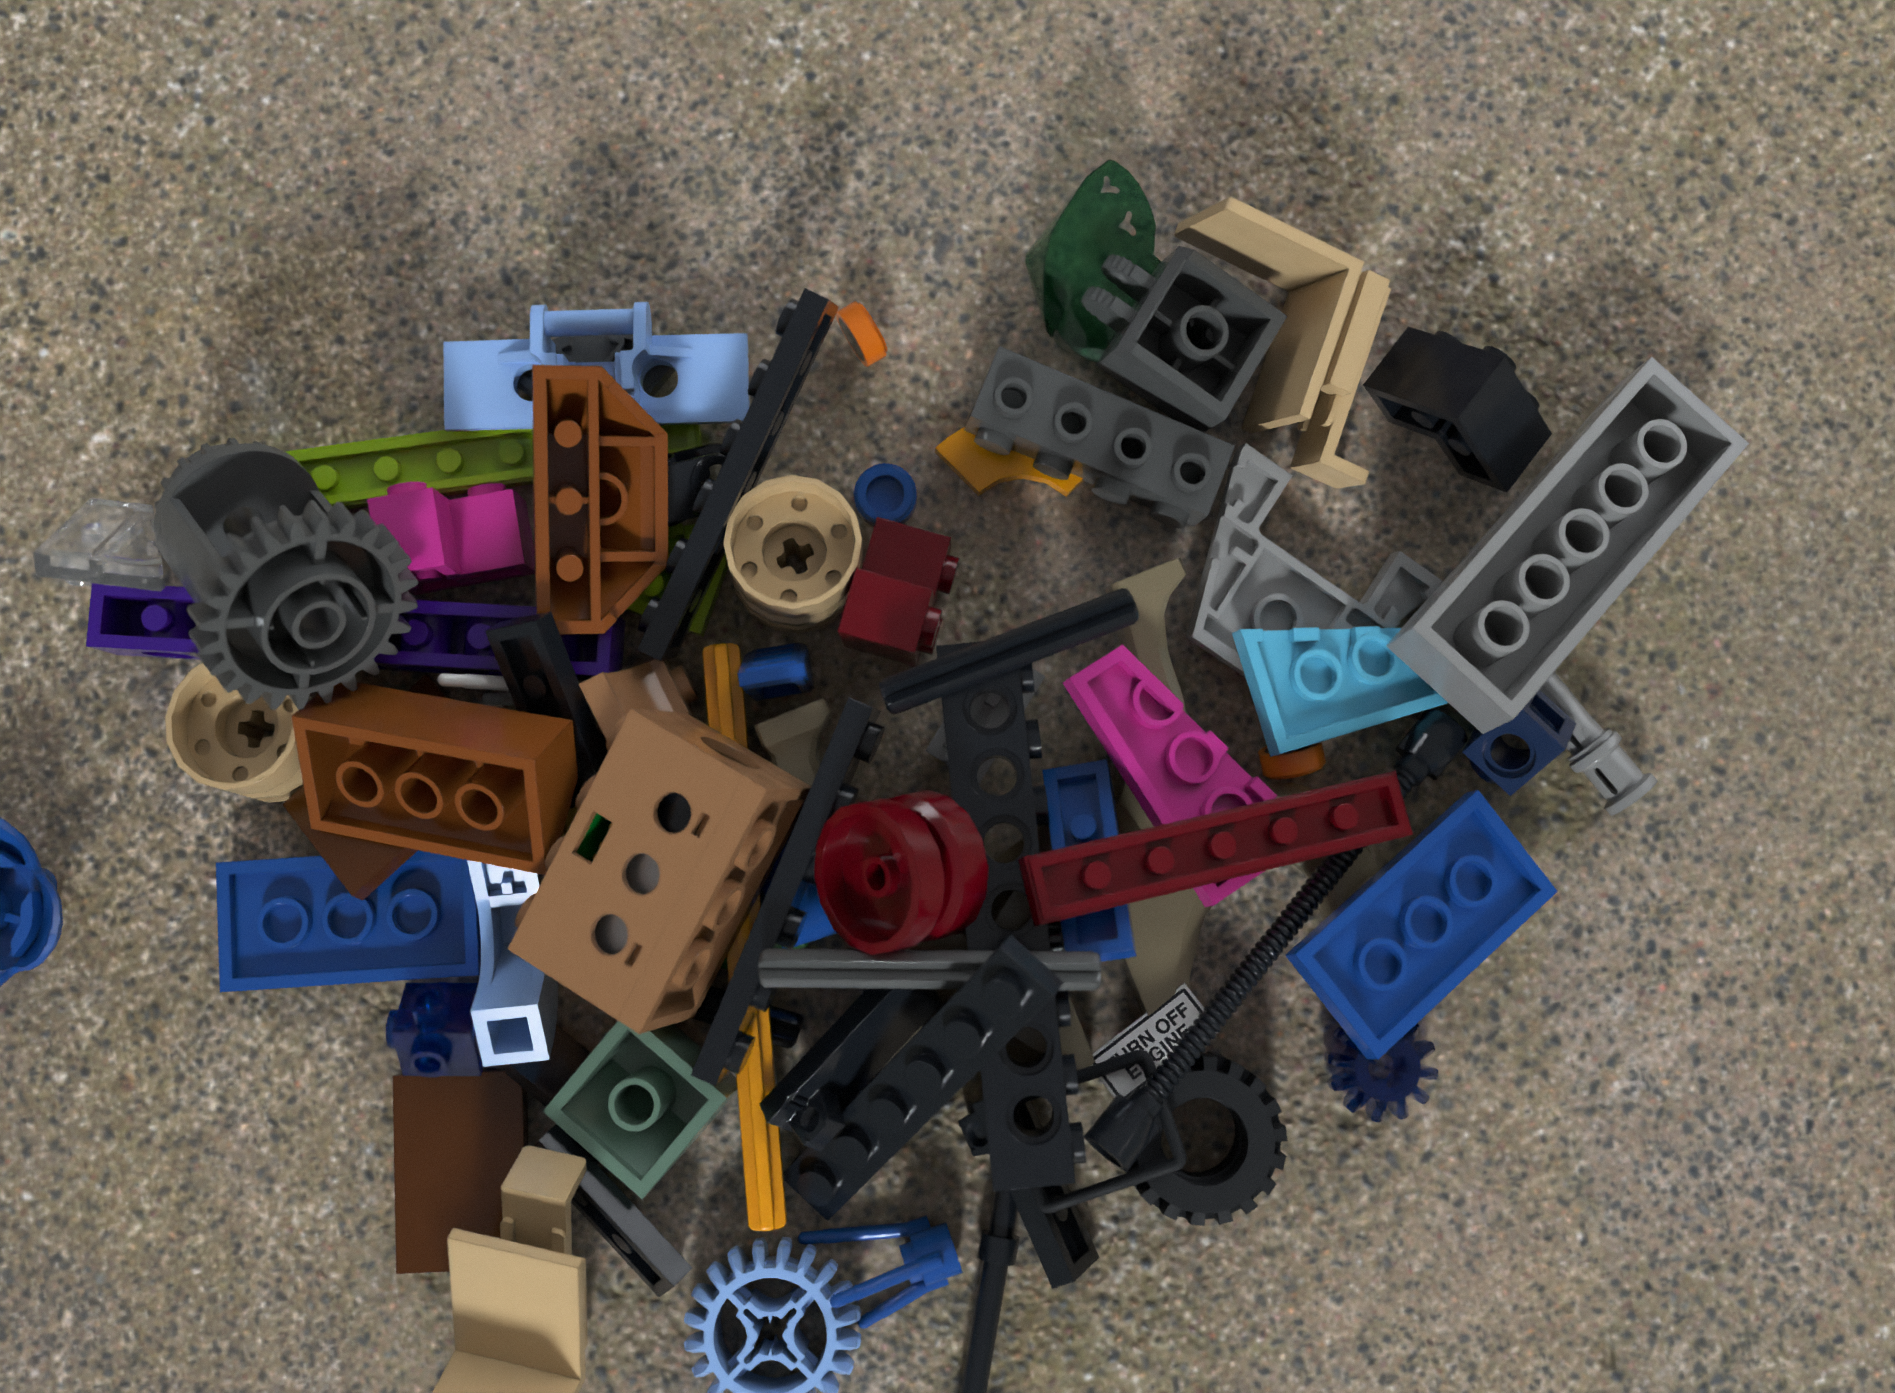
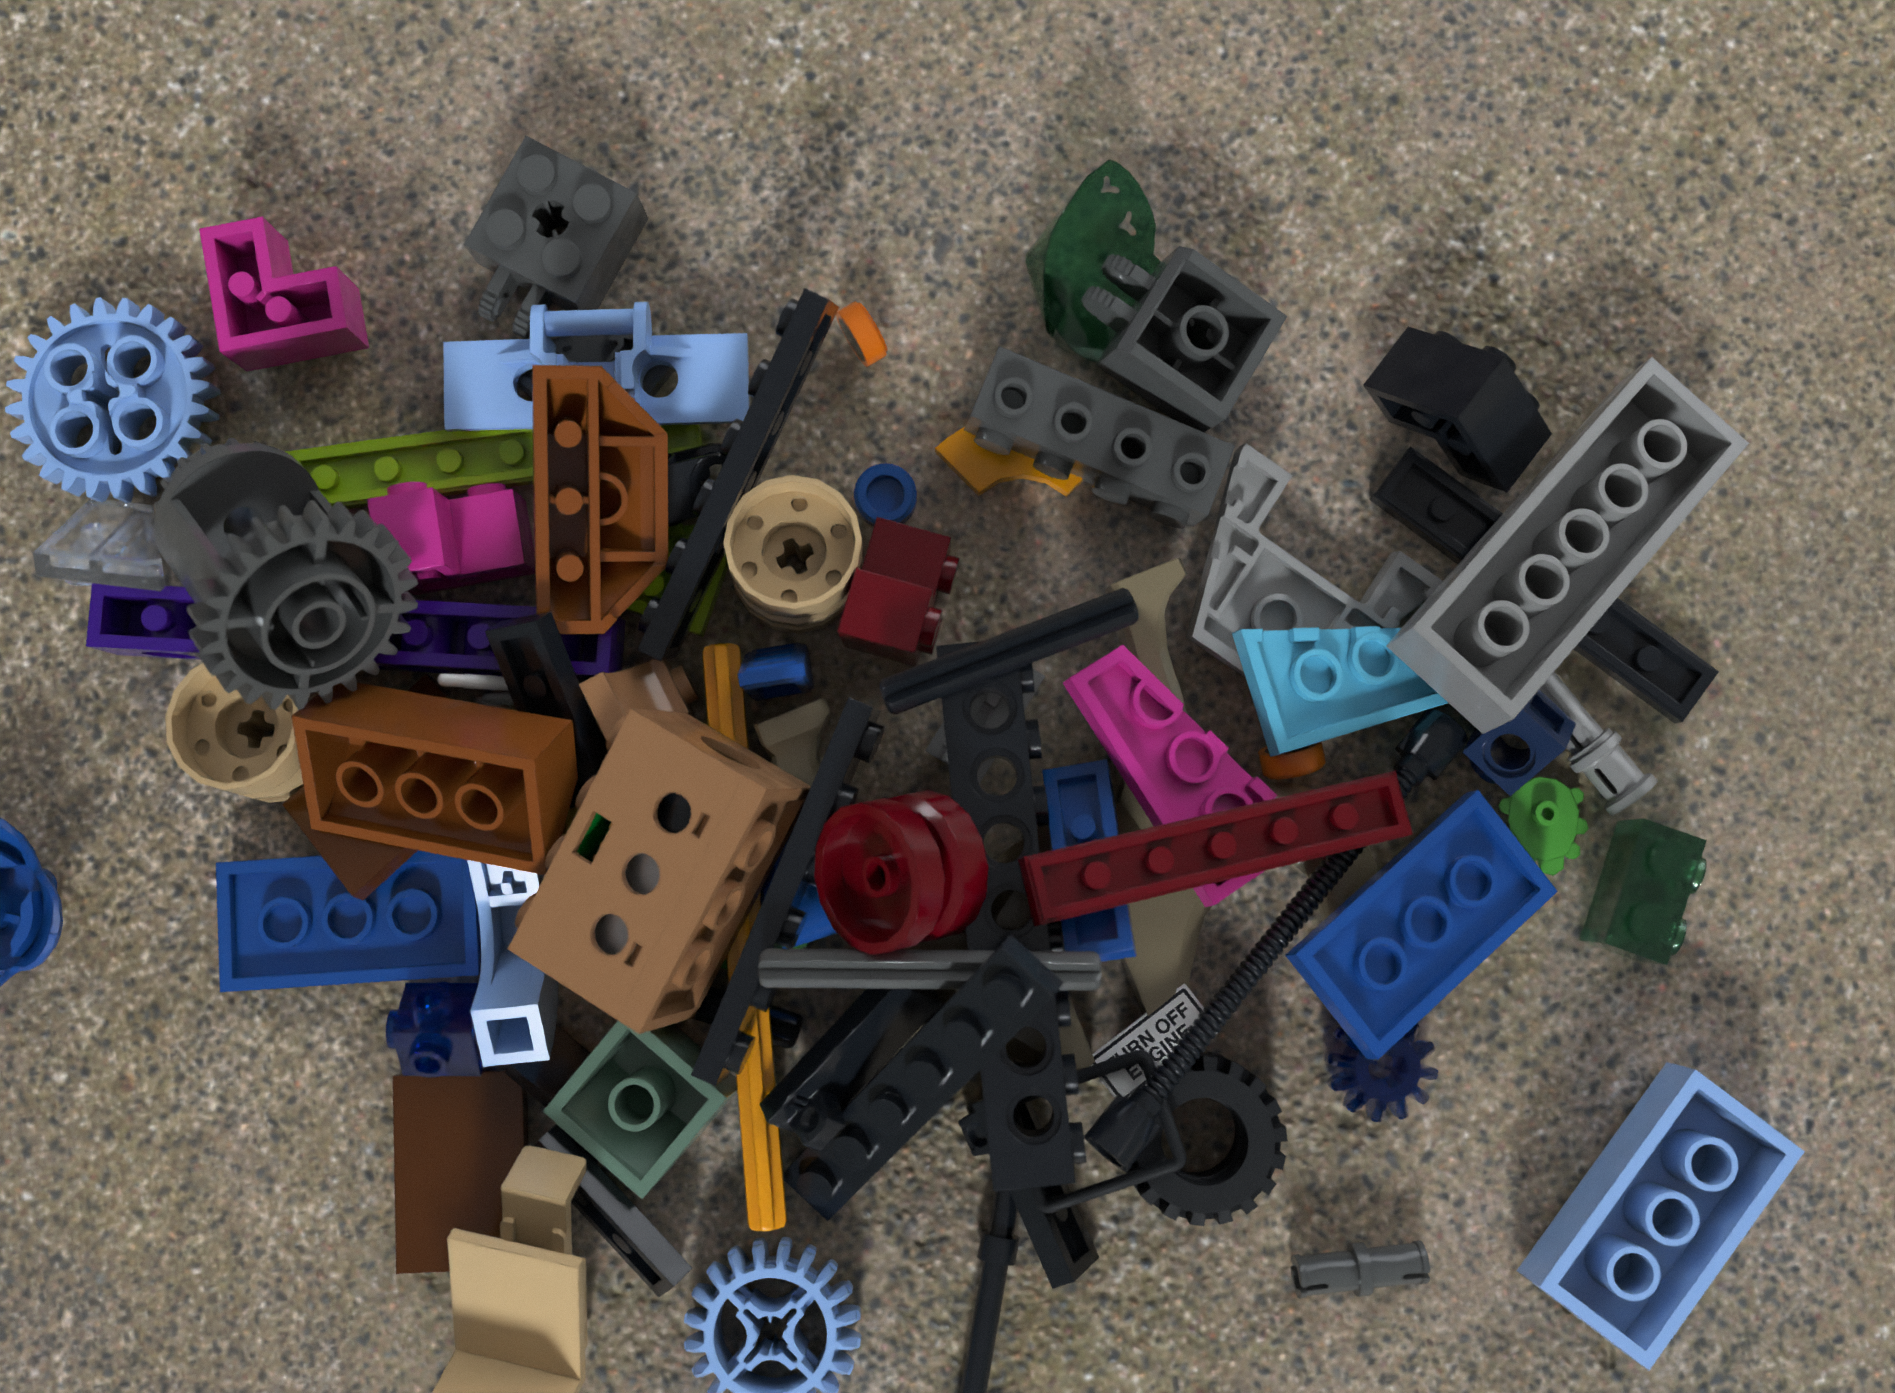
(58, 411): none -> light blue gear
(268, 312): none -> dark pink brick
(570, 268): none -> dark grey hinge
(927, 1261): blue plant -> none
(1323, 341): tan piece -> none
(1360, 1269): none -> dark grey pin
(1546, 821): none -> bright green piece
(1618, 643): none -> black tile
(1645, 891): none -> clear green brick
(1660, 1212): none -> light blue brick

